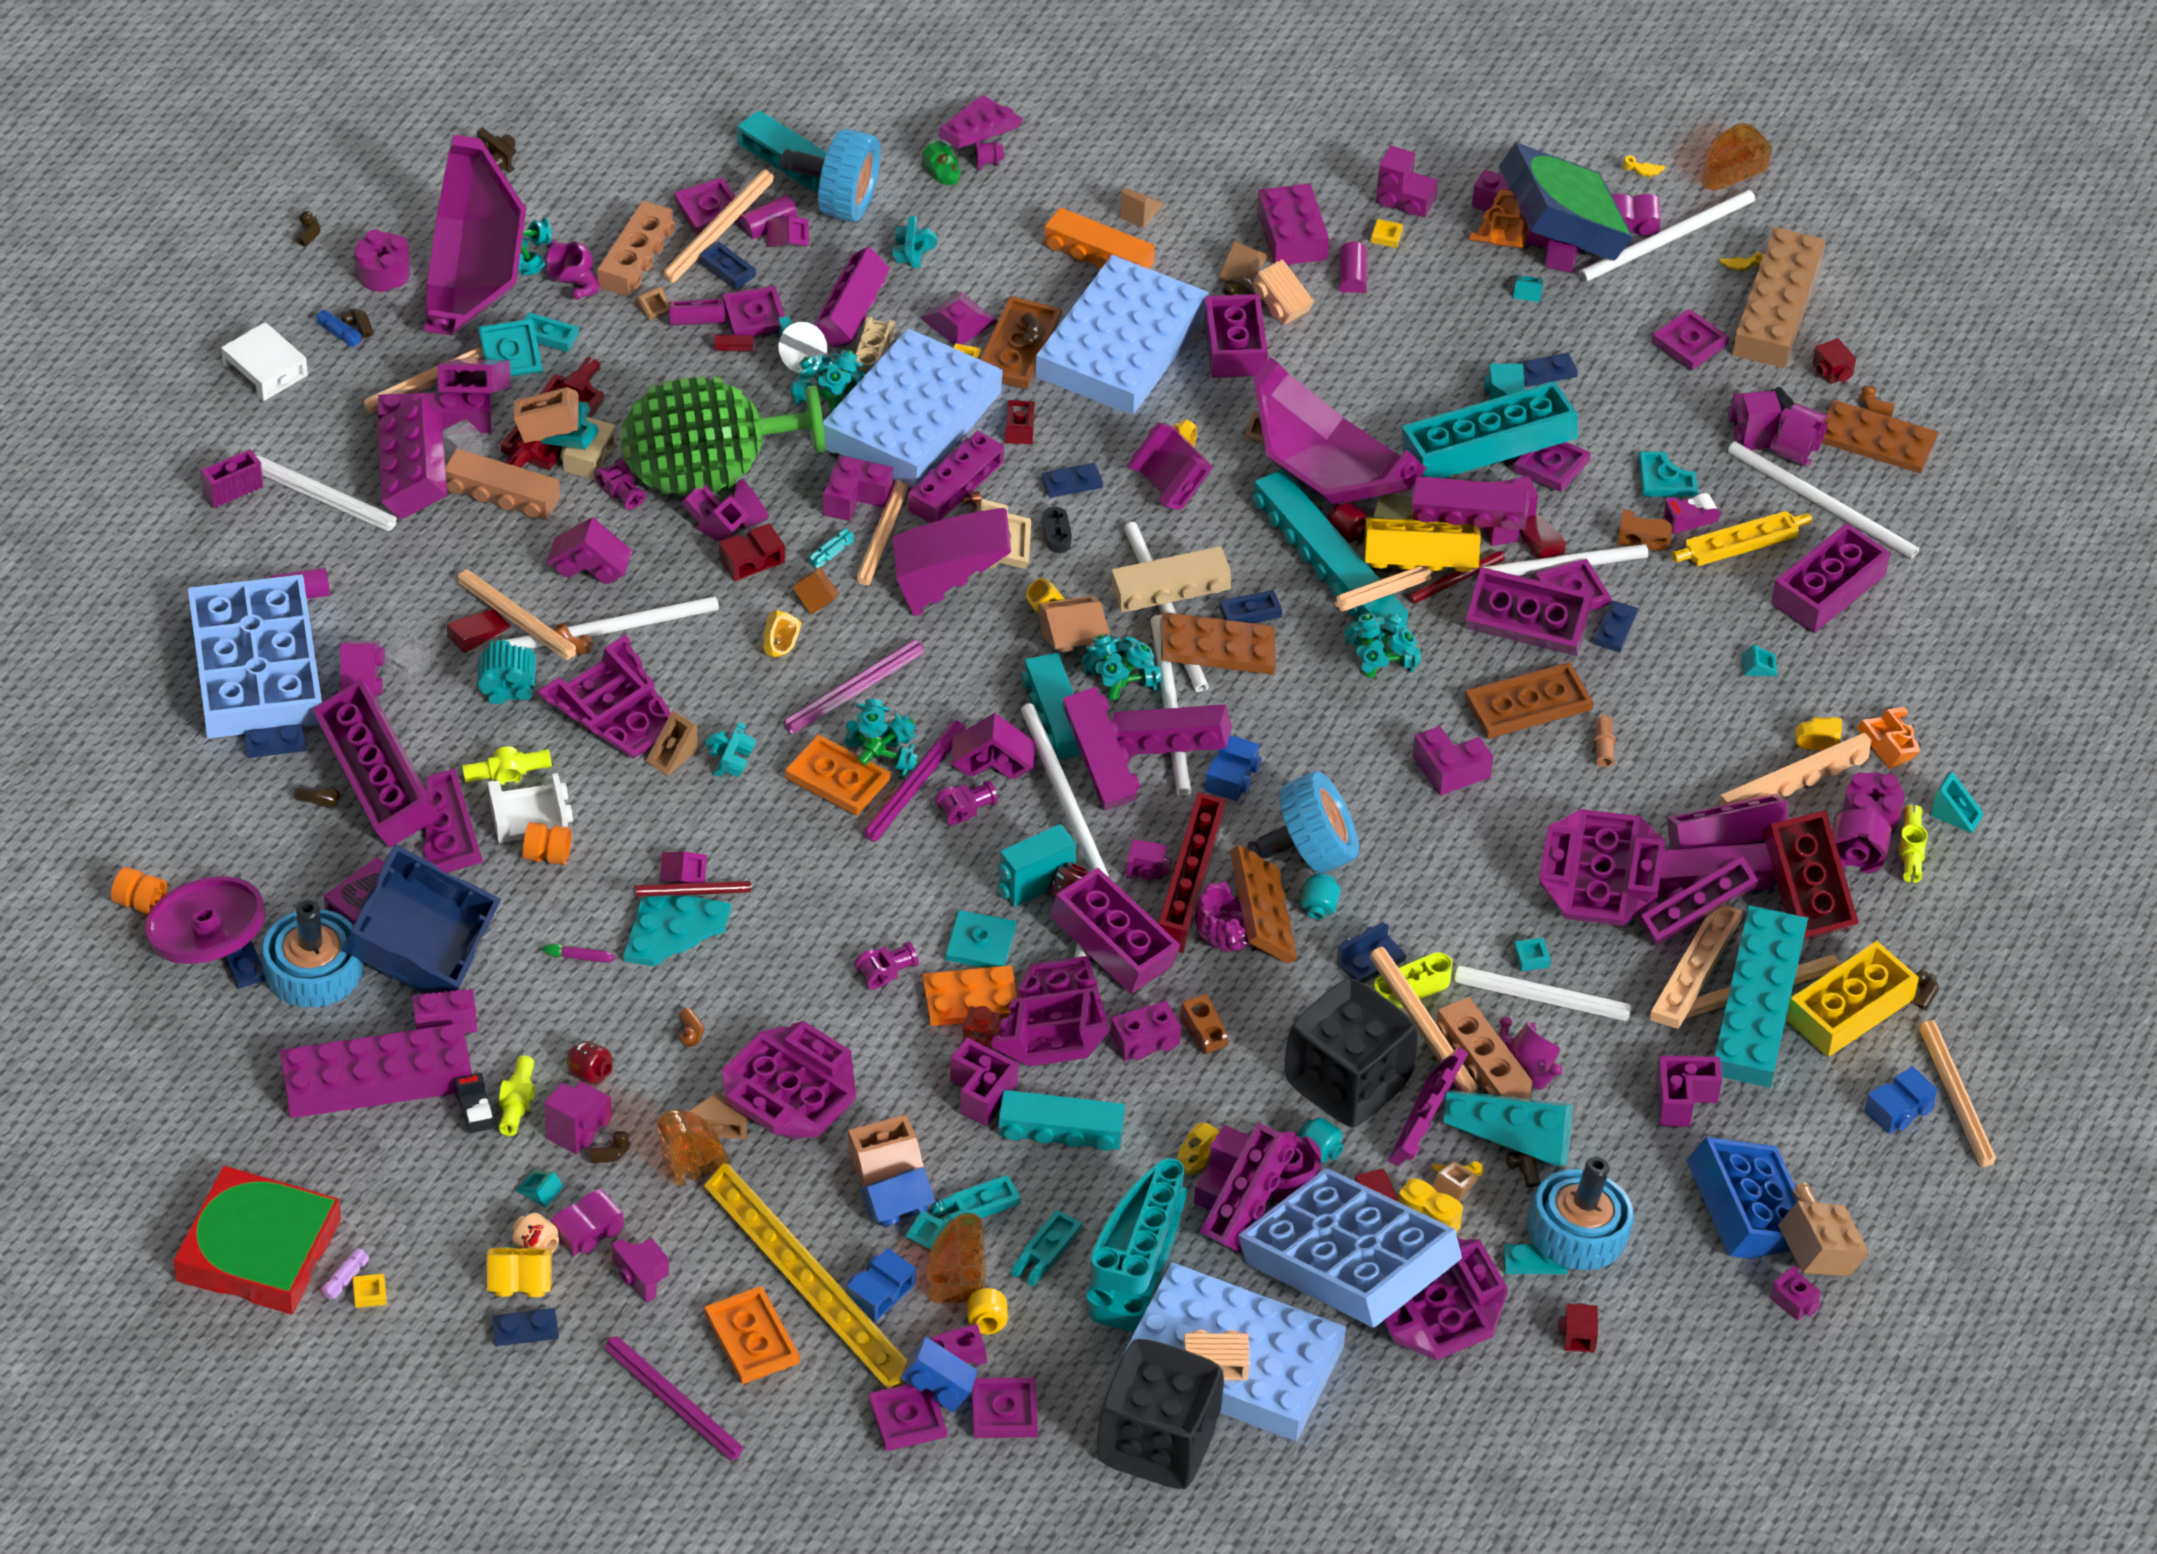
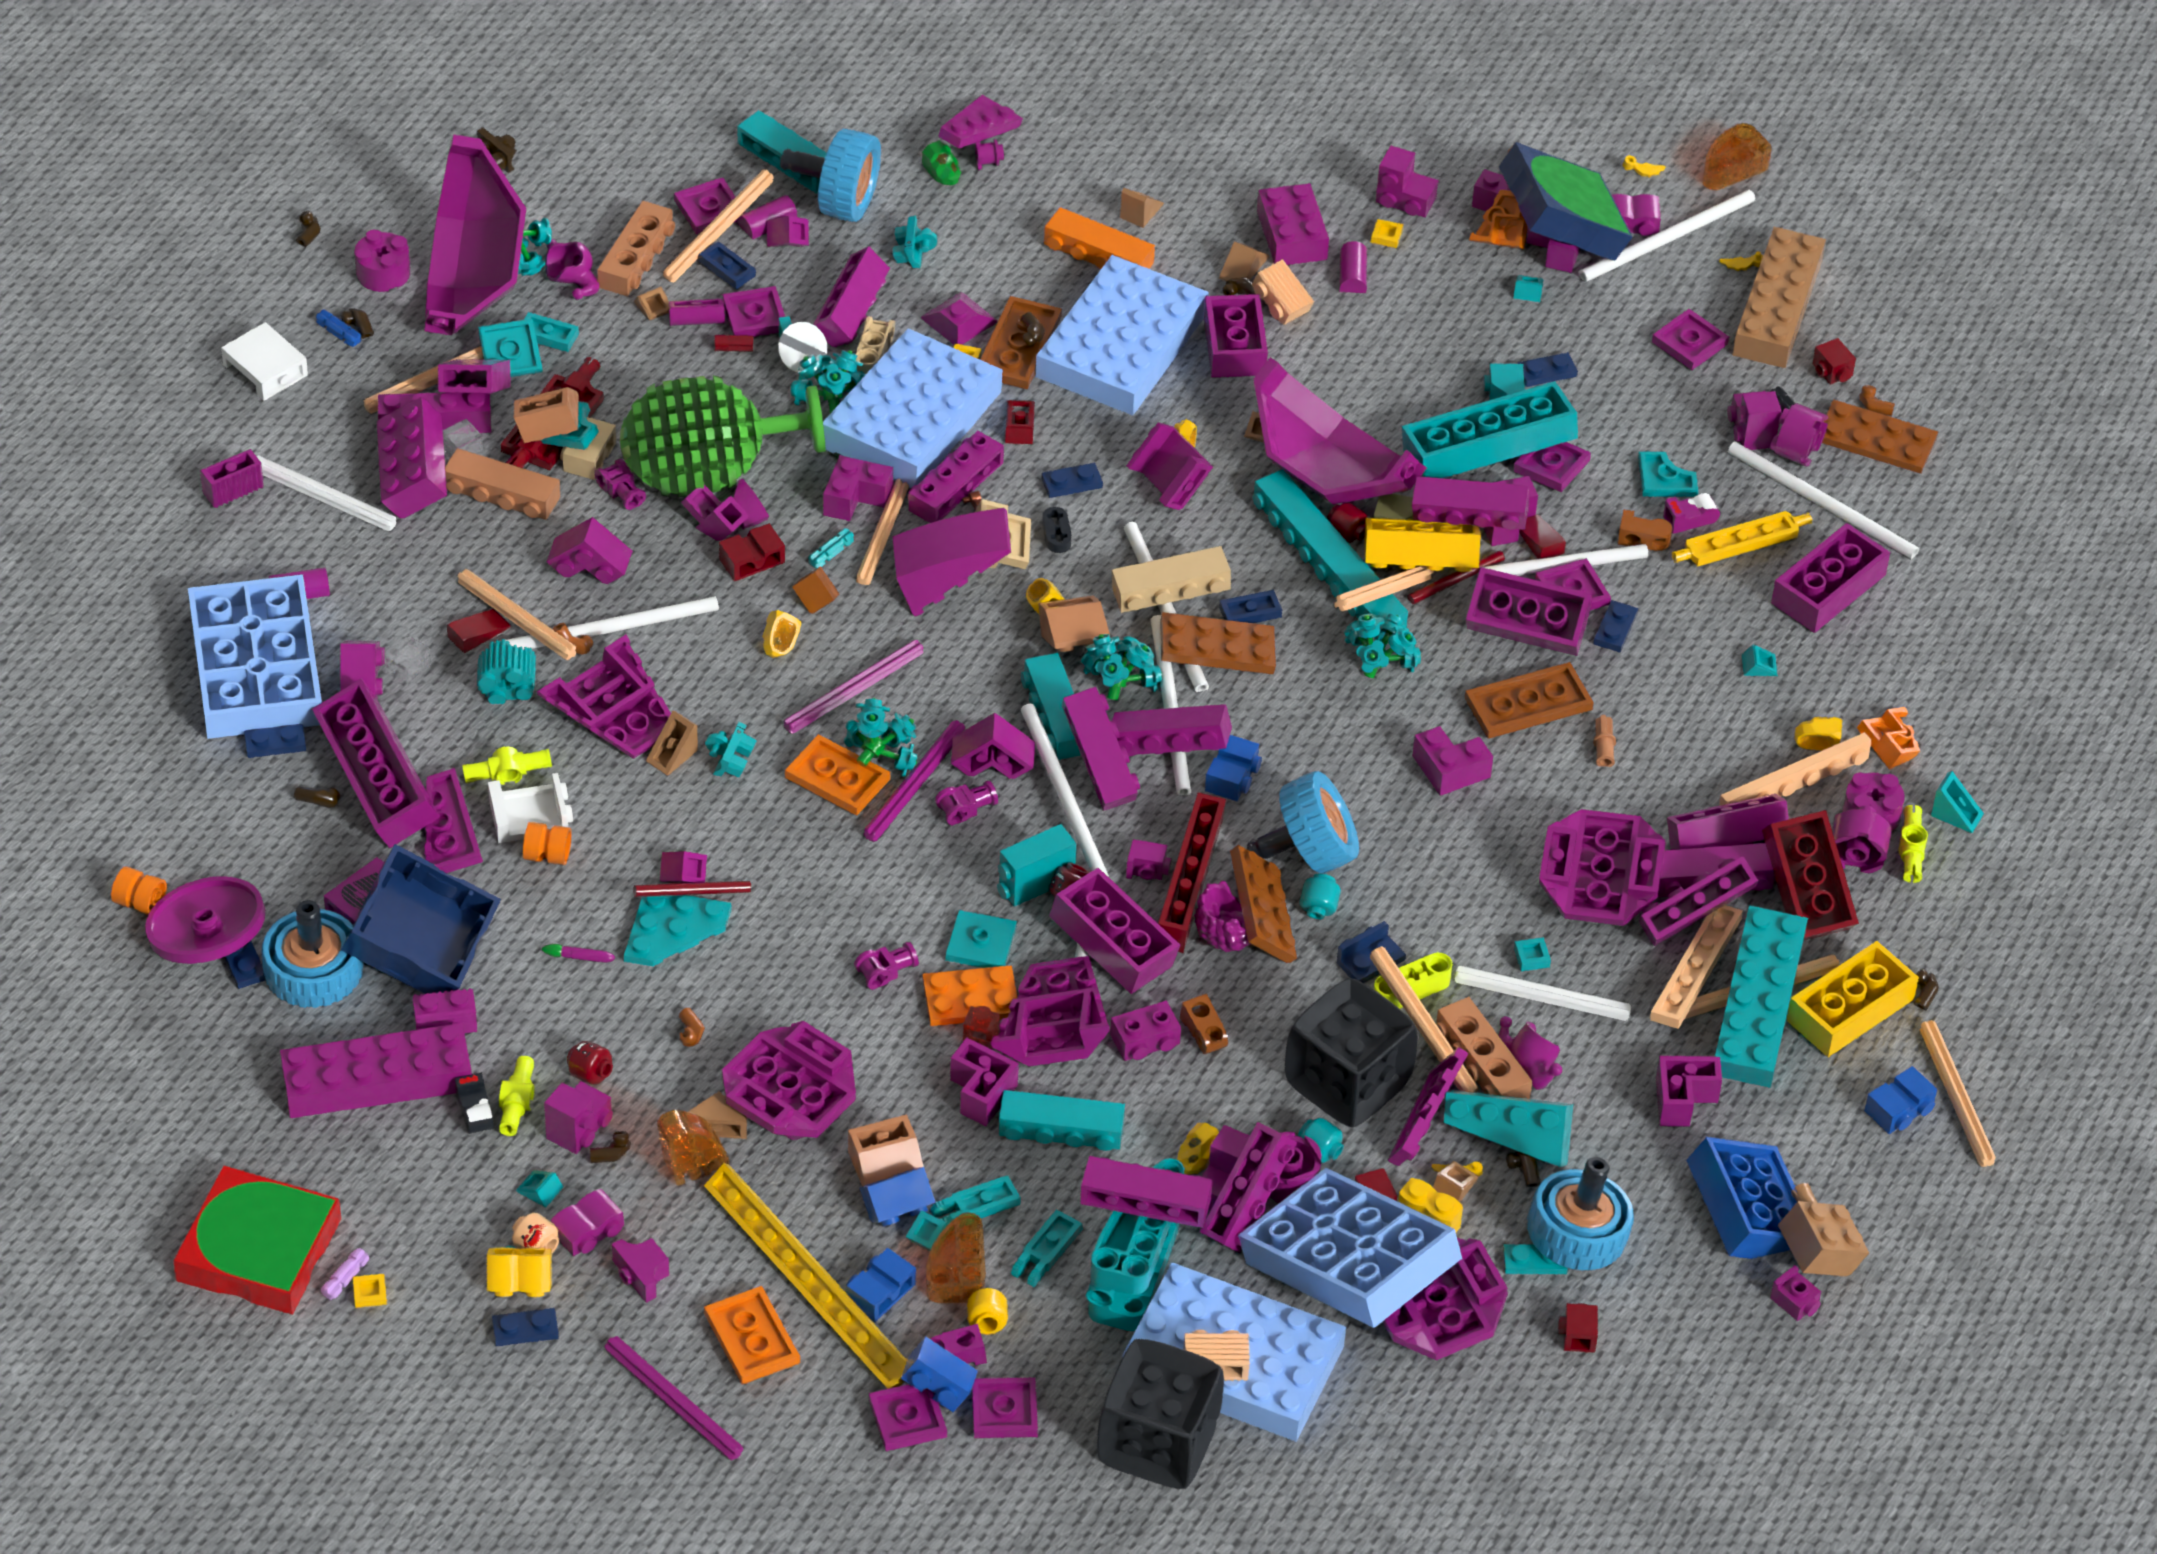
(1146, 1191): none -> magenta brick

